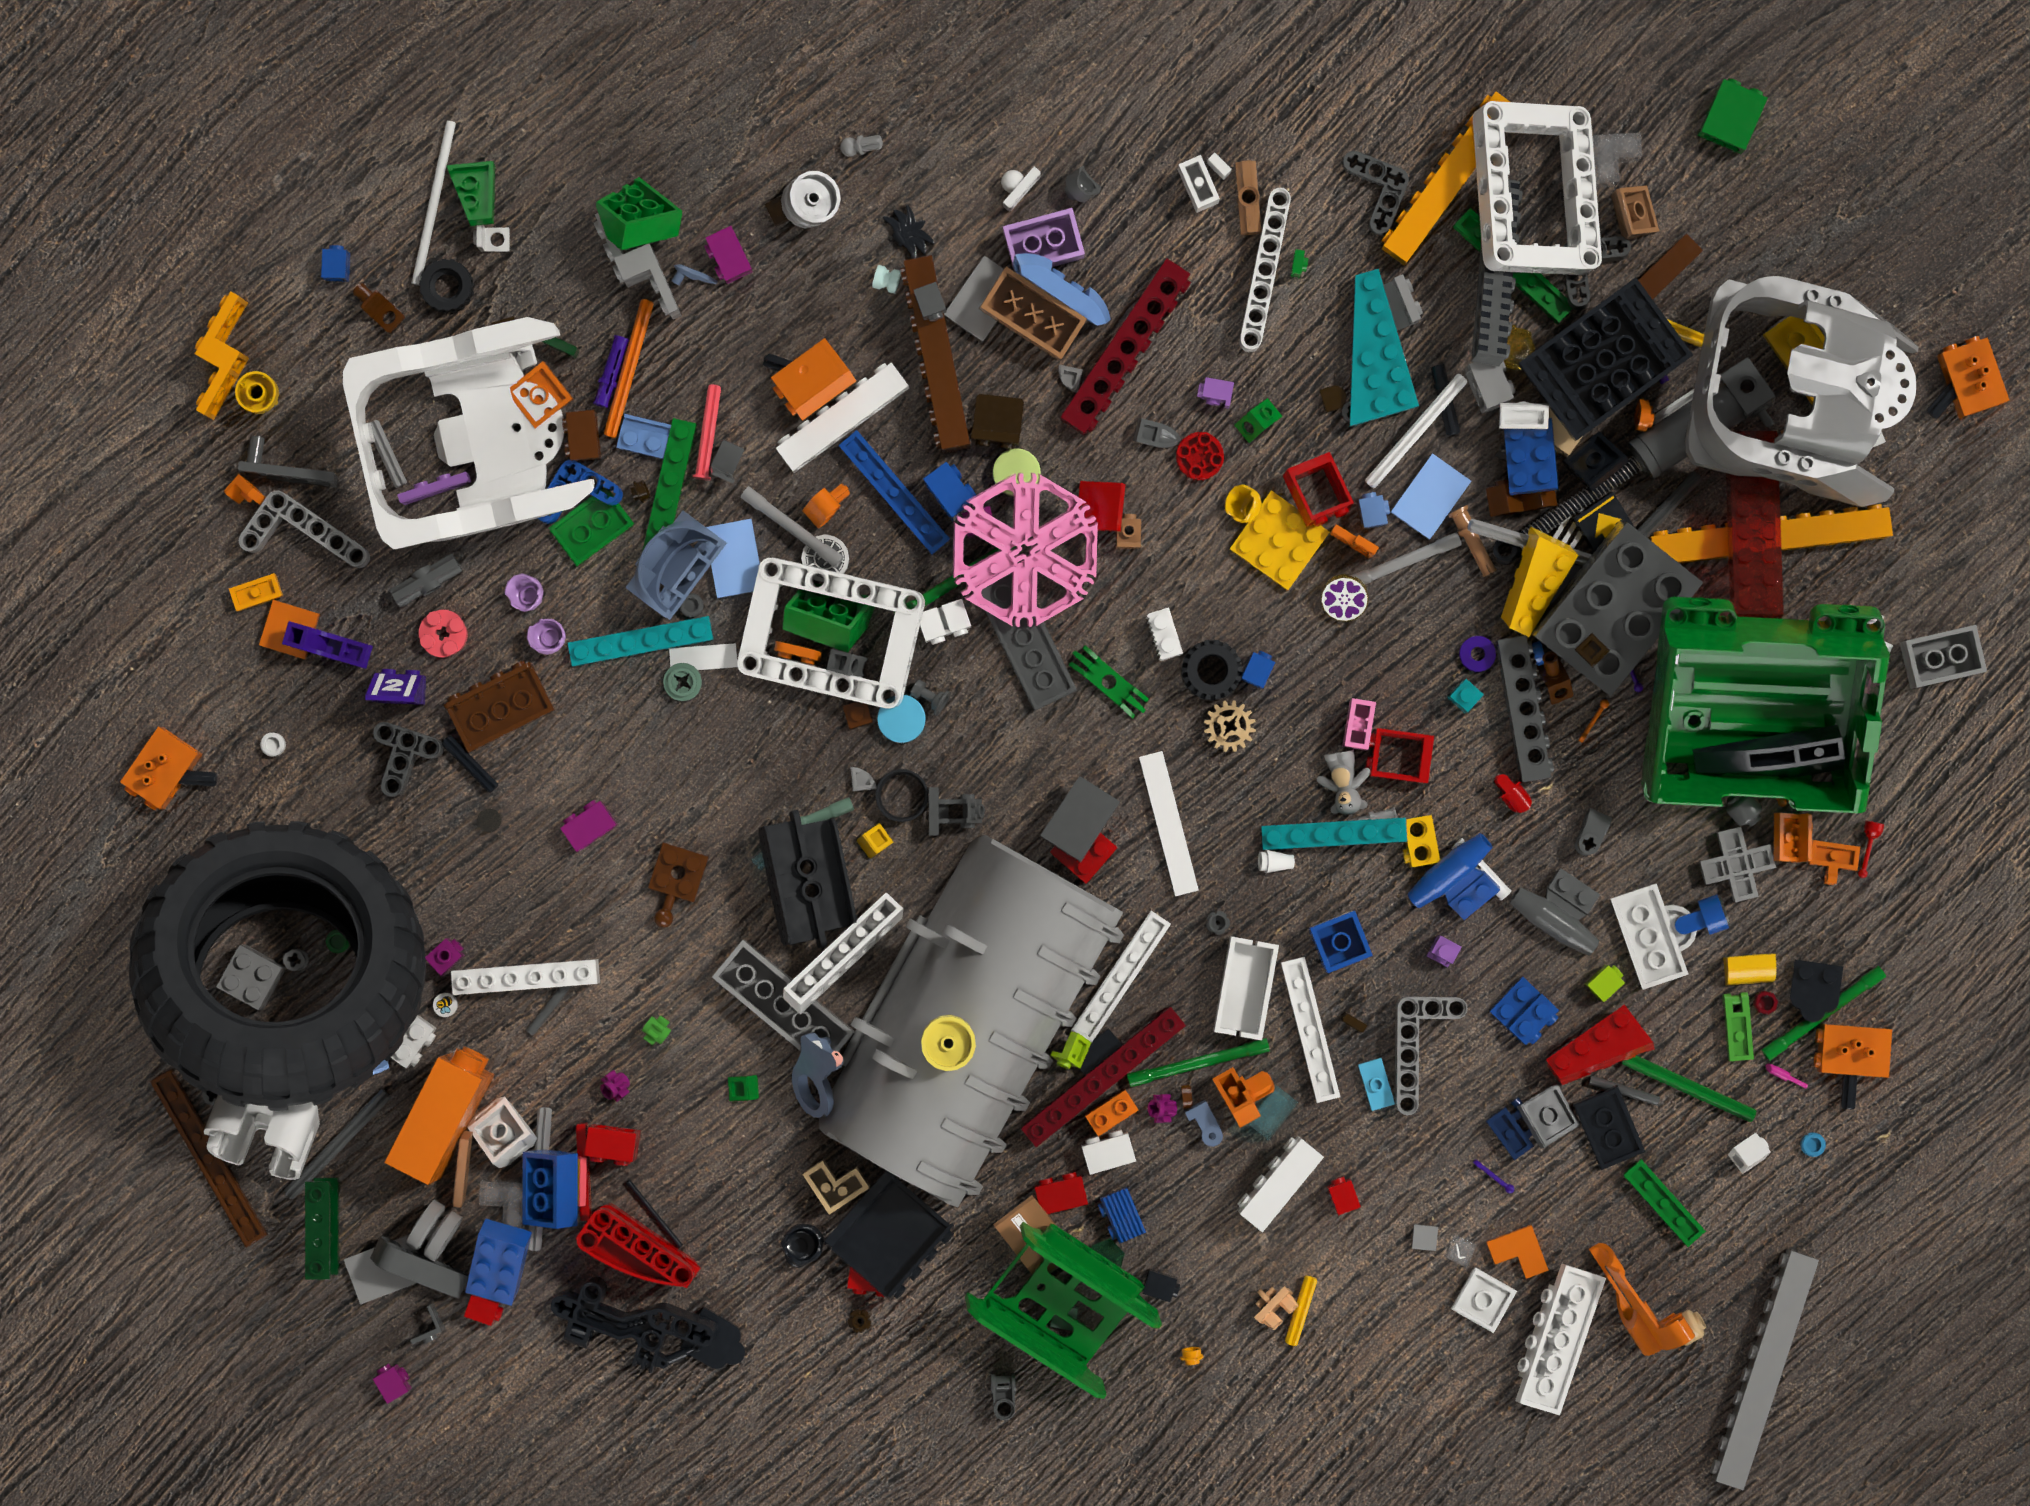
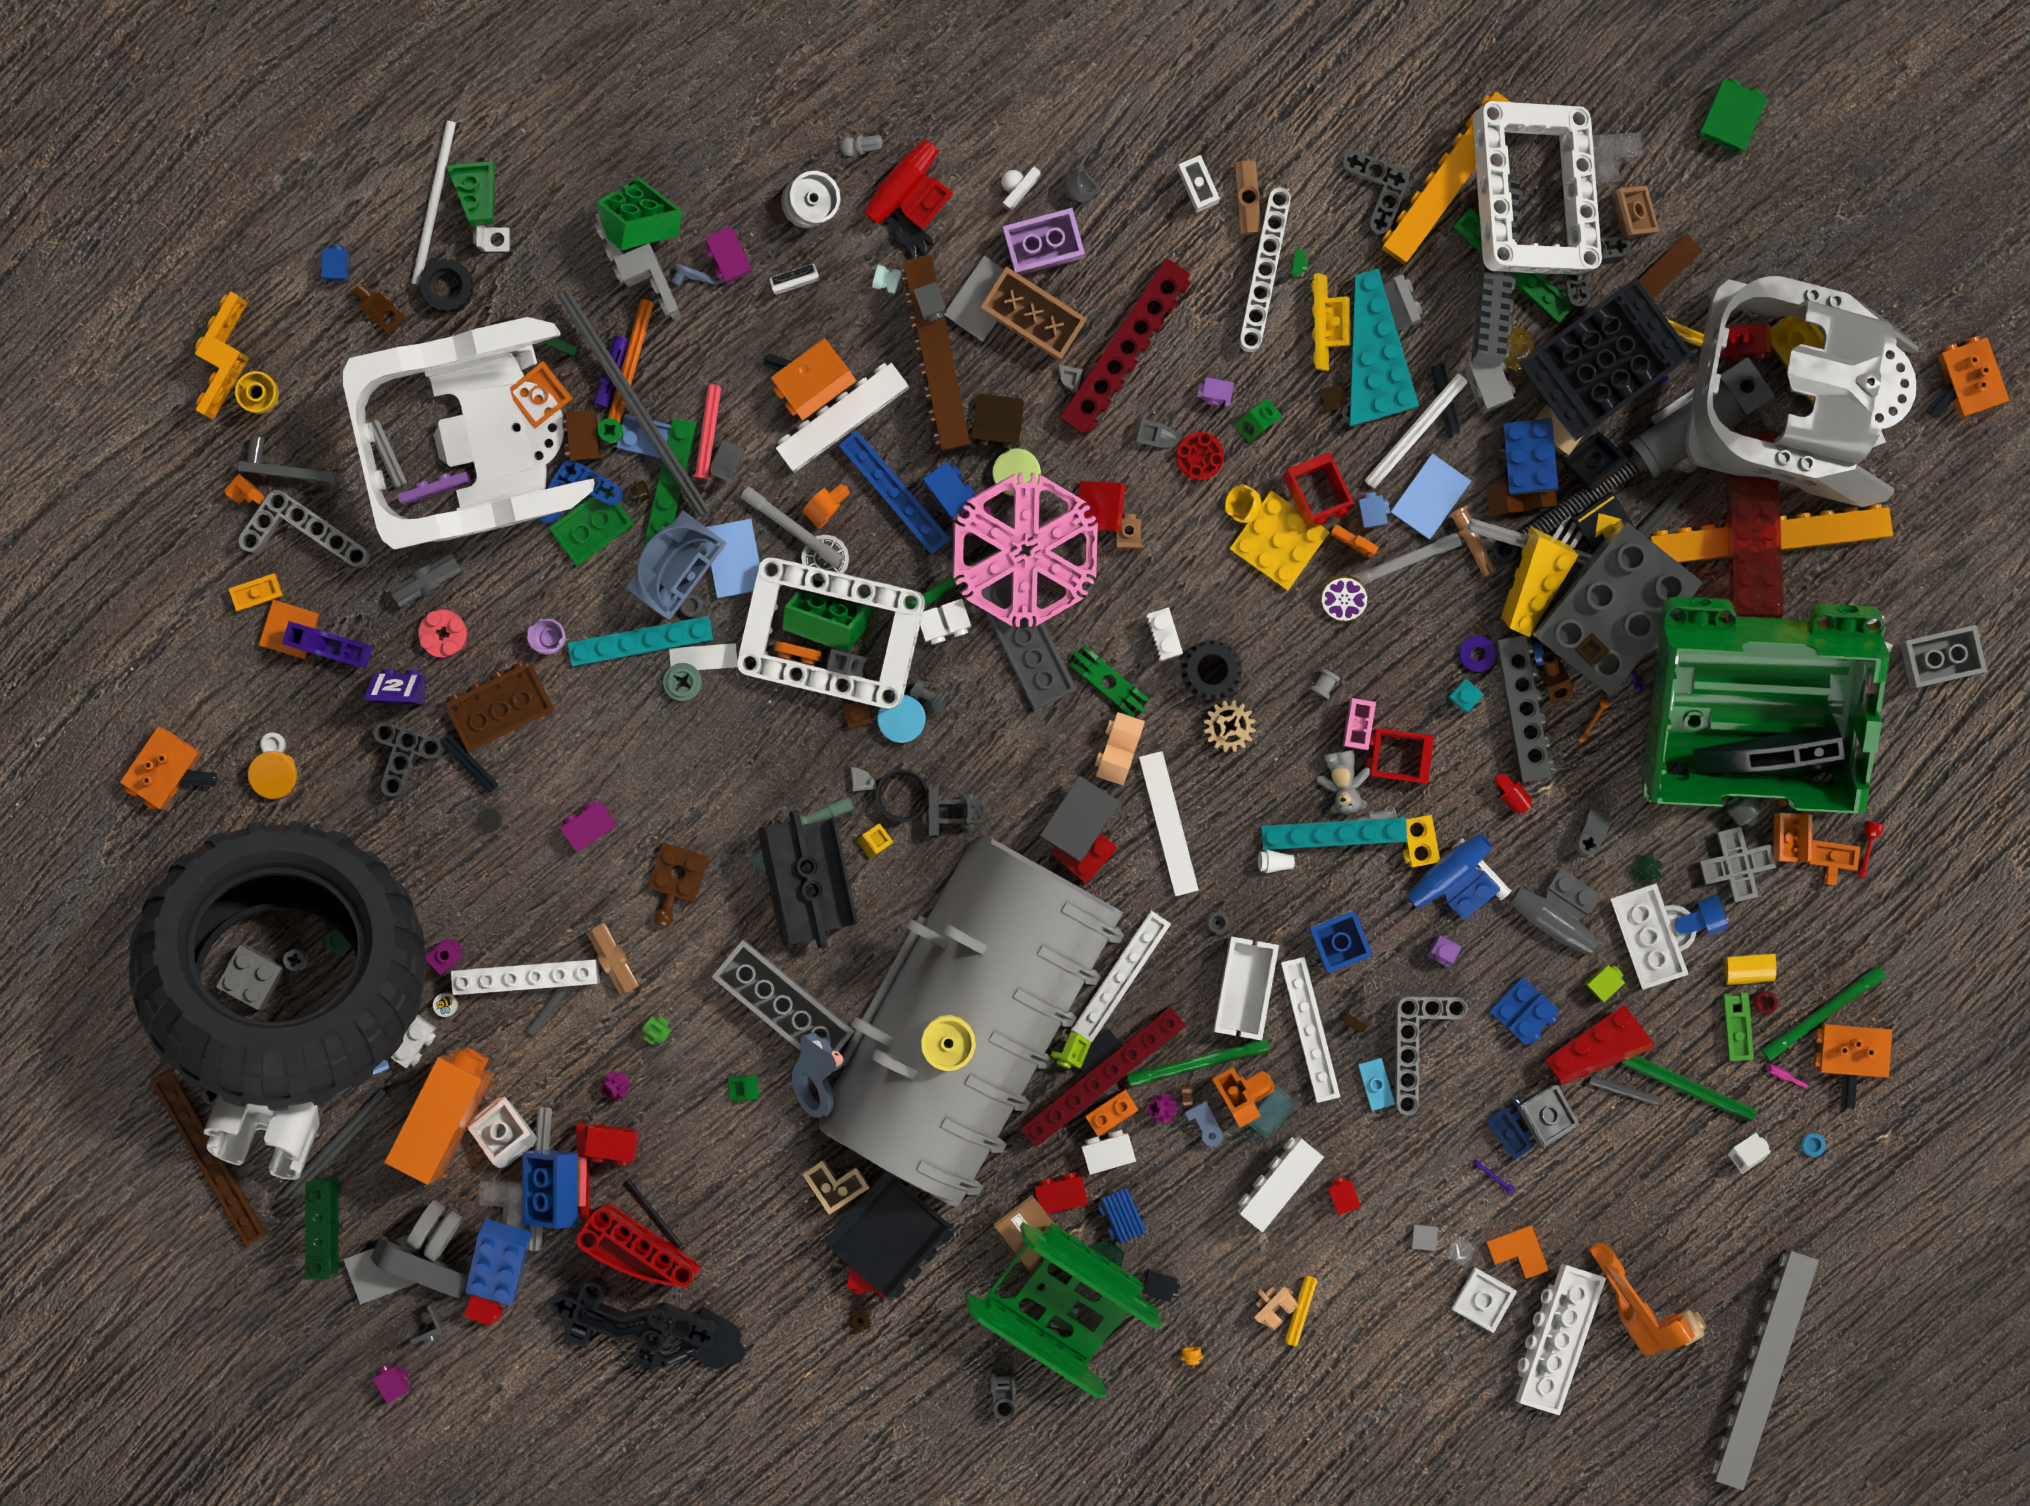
(272, 774): none -> light orange tile
(462, 1168): medium nougat tile -> none
(524, 592): lavender hair -> none
(612, 959): none -> medium nougat piece
(613, 434): none -> green wheel
(633, 403): none -> dark grey axle
(794, 279): none -> slope
(802, 1245): black hair -> none
(843, 953): white brick -> none
(910, 189): none -> red plate
(1038, 271): medium blue brick -> none
(1120, 748): none -> light nougat brick
(1219, 166): white tile -> none
(1258, 669): blue brick -> none
(1325, 683): none -> light grey bush
(1331, 322): none -> yellow bracket
(1524, 415): white tile -> none
(1609, 1127): black tile -> none
(1641, 867): none -> clear green plant
(1643, 415): orange plate -> none
(1664, 1202): green plate -> none
(1746, 341): none -> red brick
(1815, 988): black plate -> none

